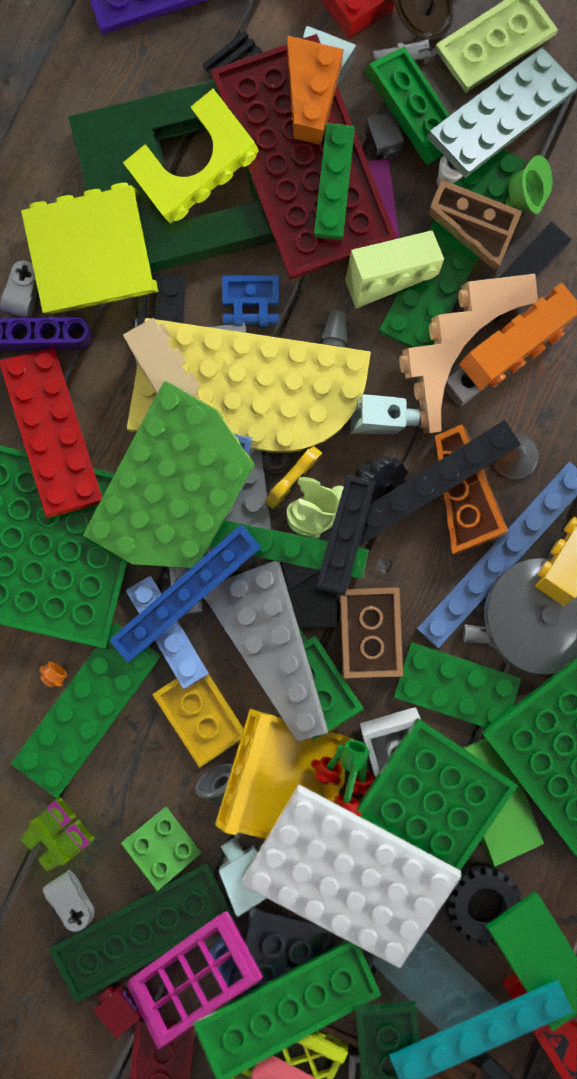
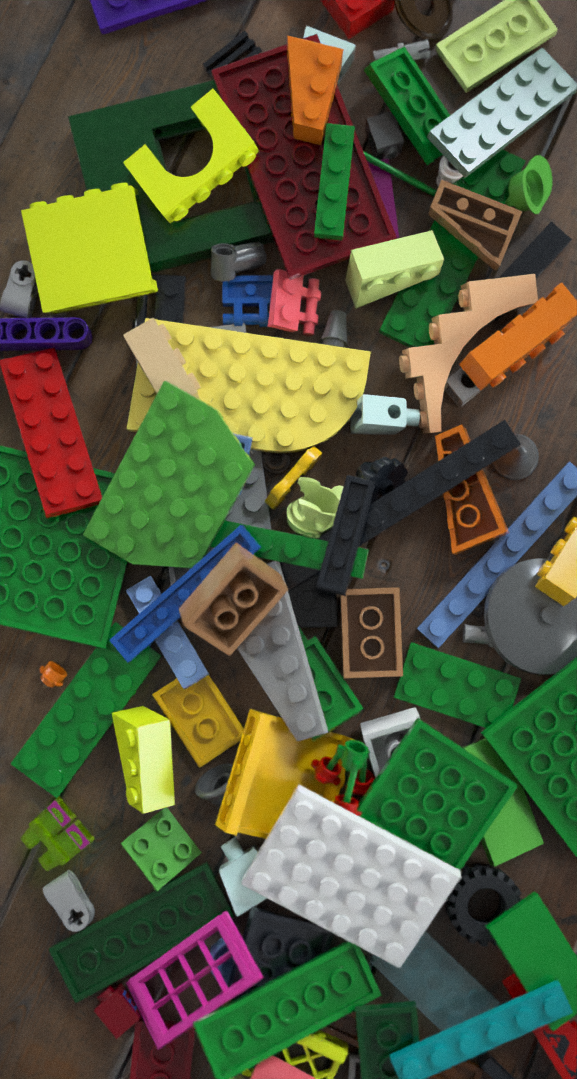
(145, 757): none -> neon yellow wedge
(230, 259): none -> dark grey piece
(232, 599): none -> medium nougat brick
(286, 303): none -> coral plate
(397, 173): none -> green axle

